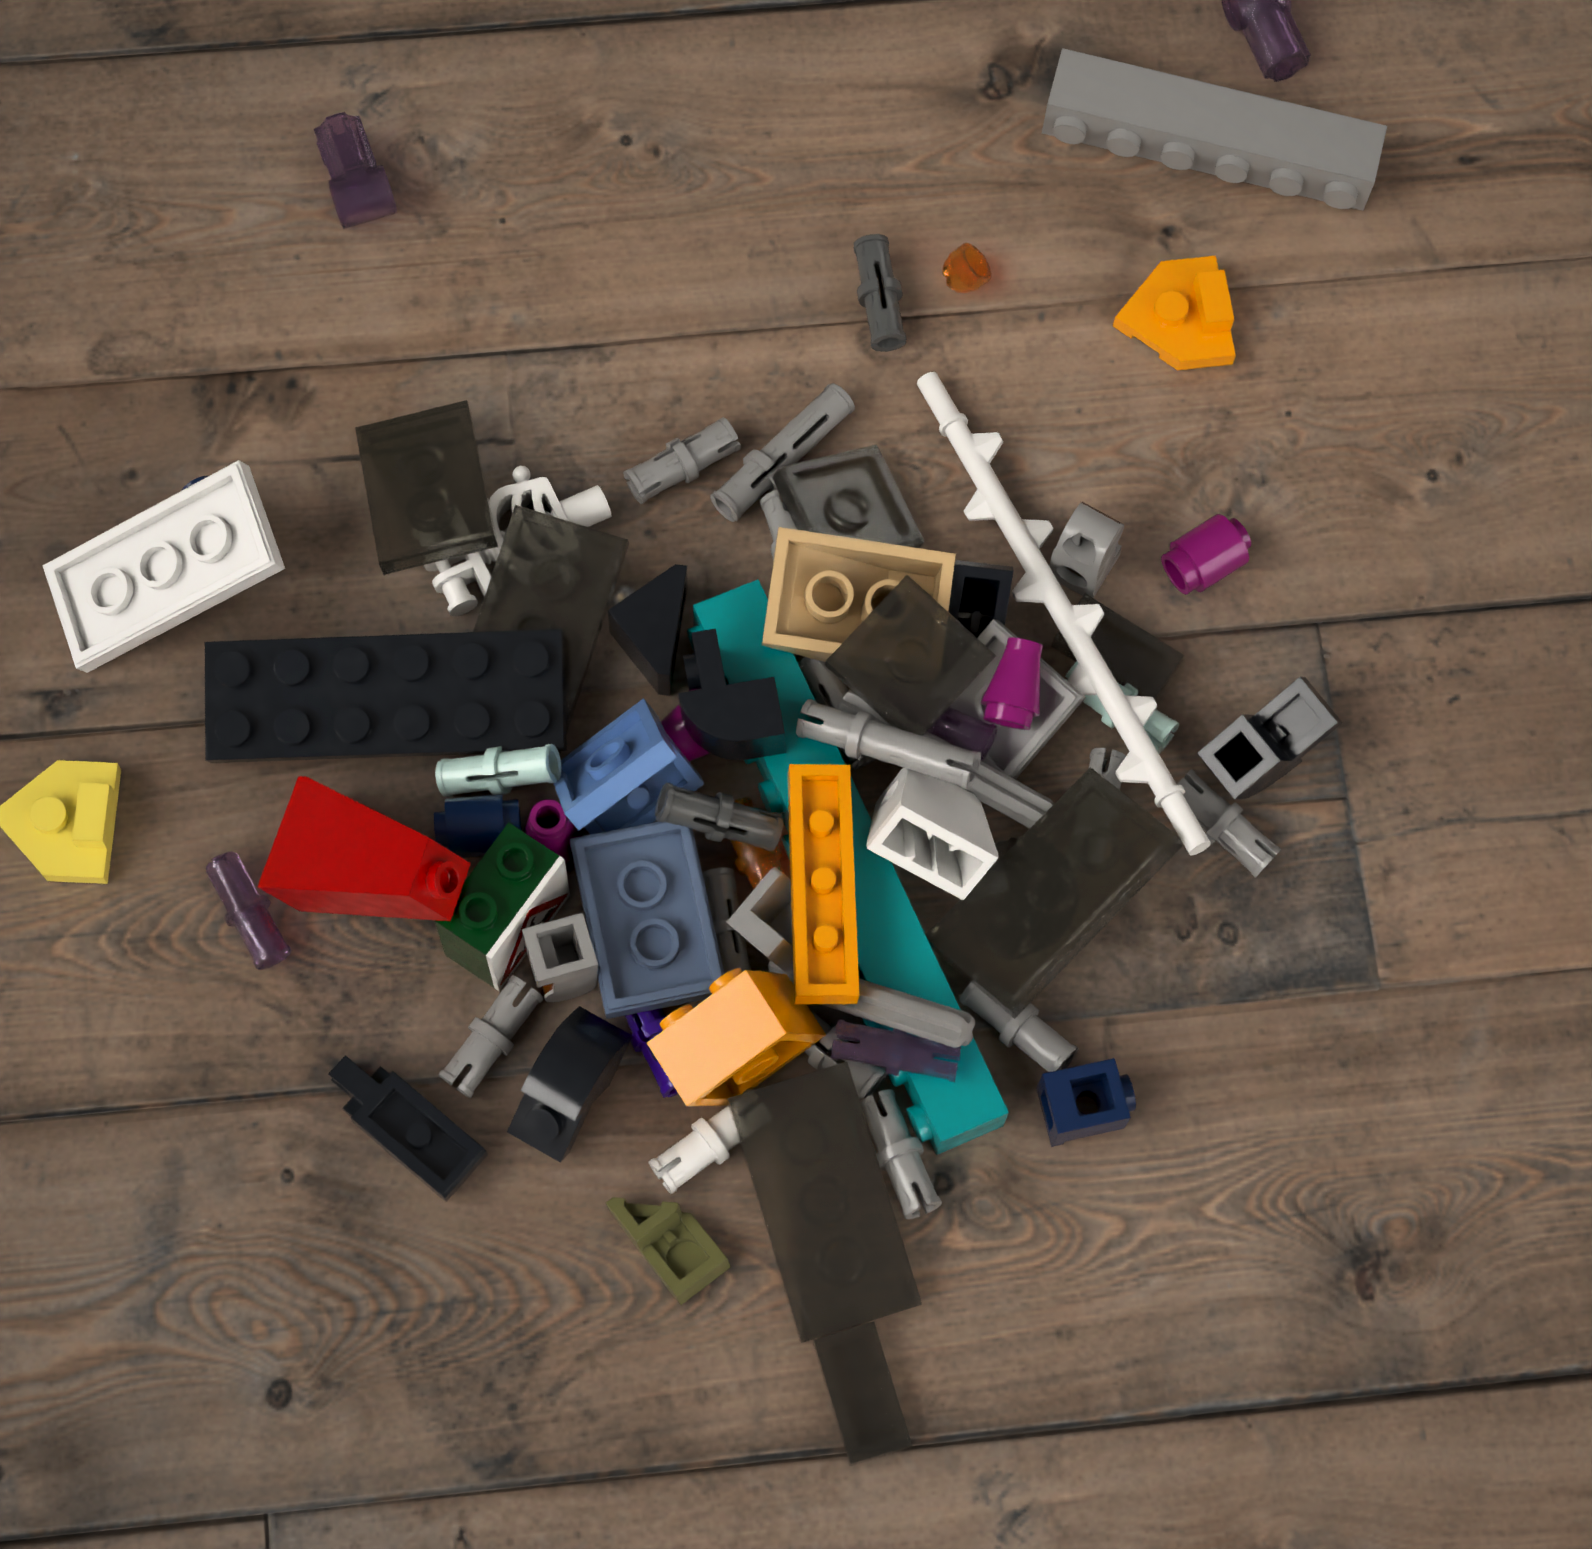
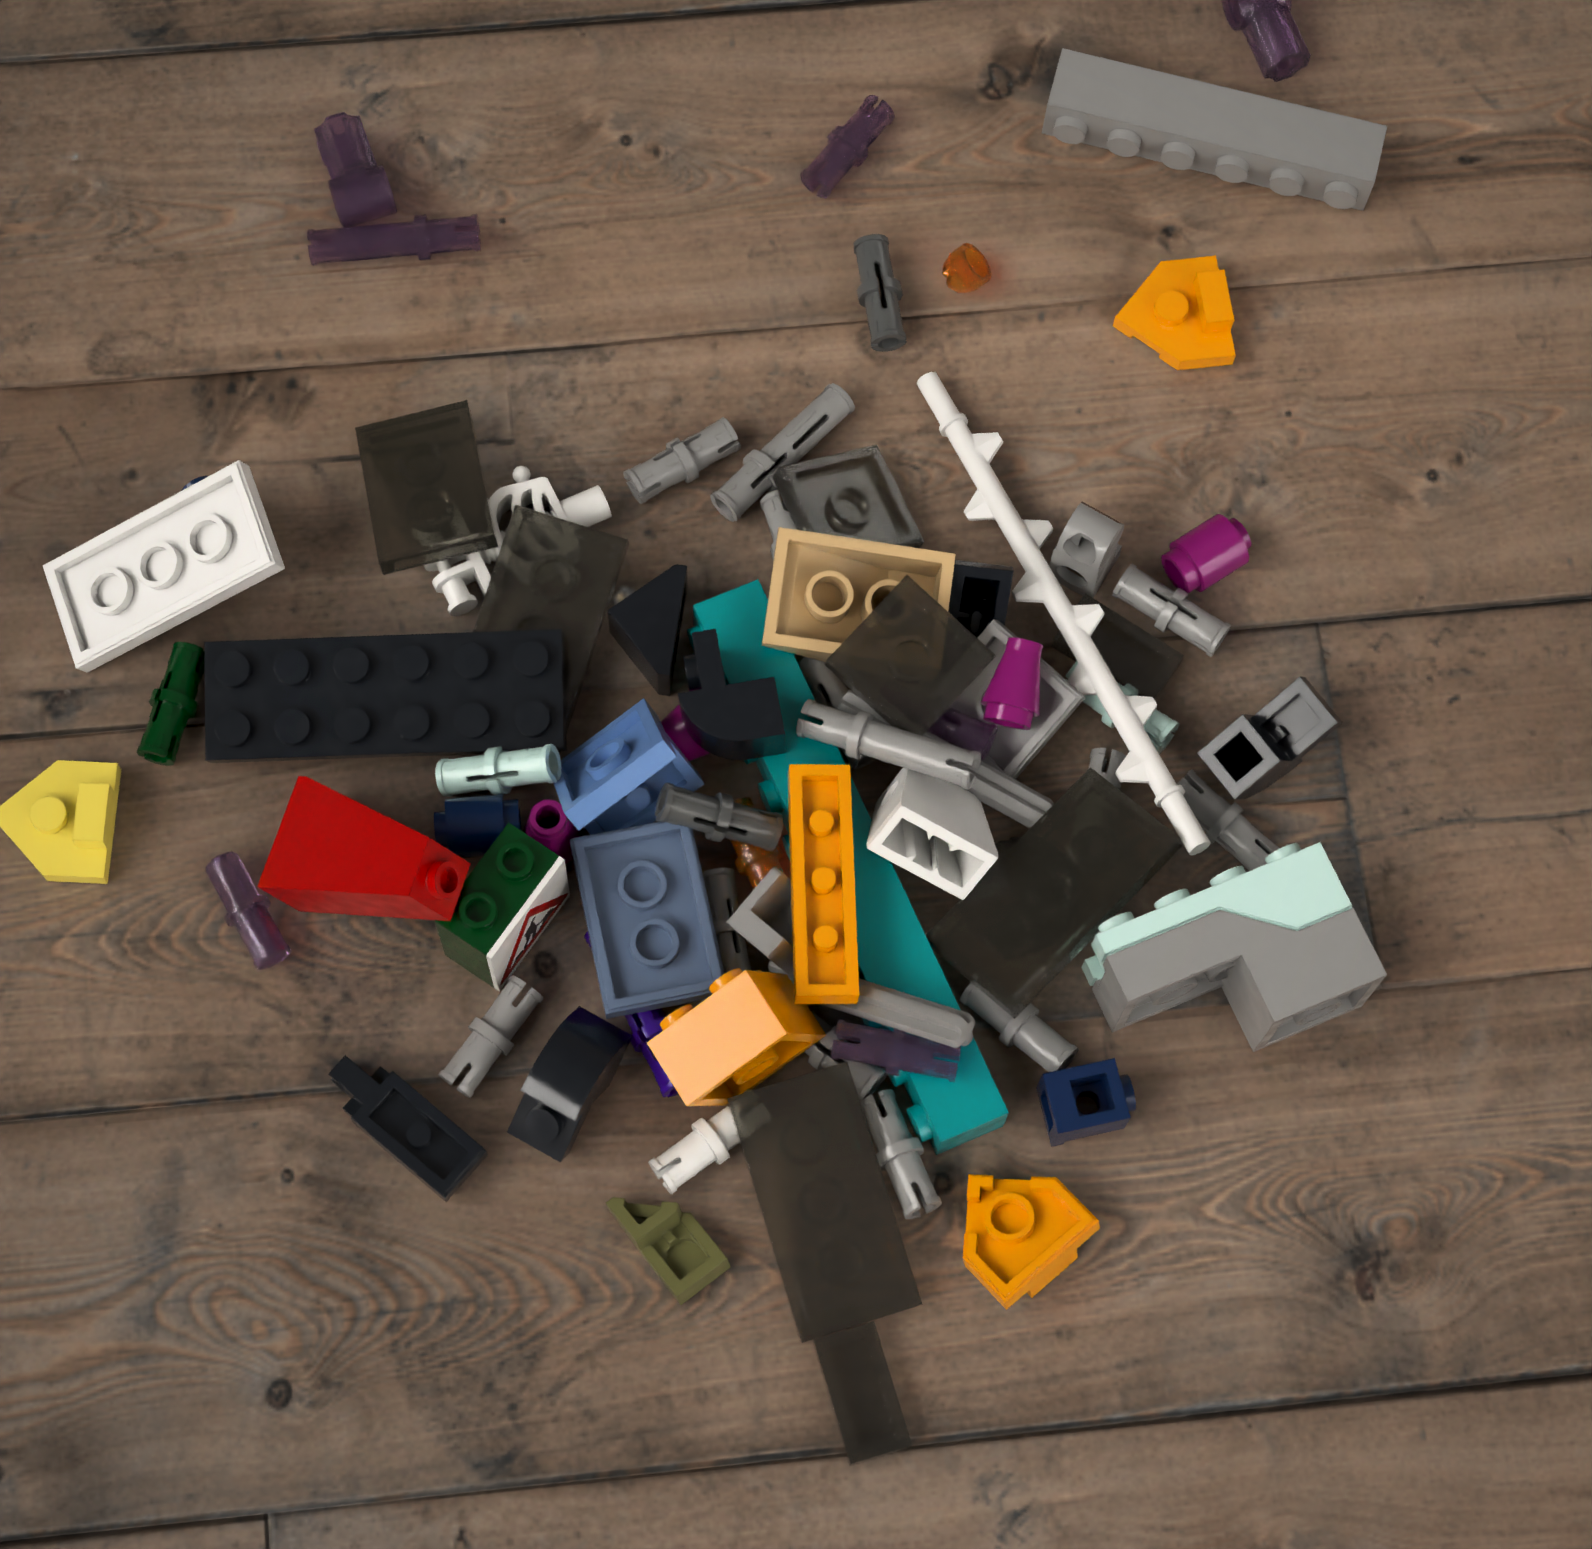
(173, 704): none -> dark green pin
(391, 240): none -> clear purple pin
(562, 957): light grey leg -> none
(847, 146): none -> clear purple pin
(1022, 1233): none -> light orange plate
(1171, 610): none -> light grey pin
(1268, 936): none -> light grey piece

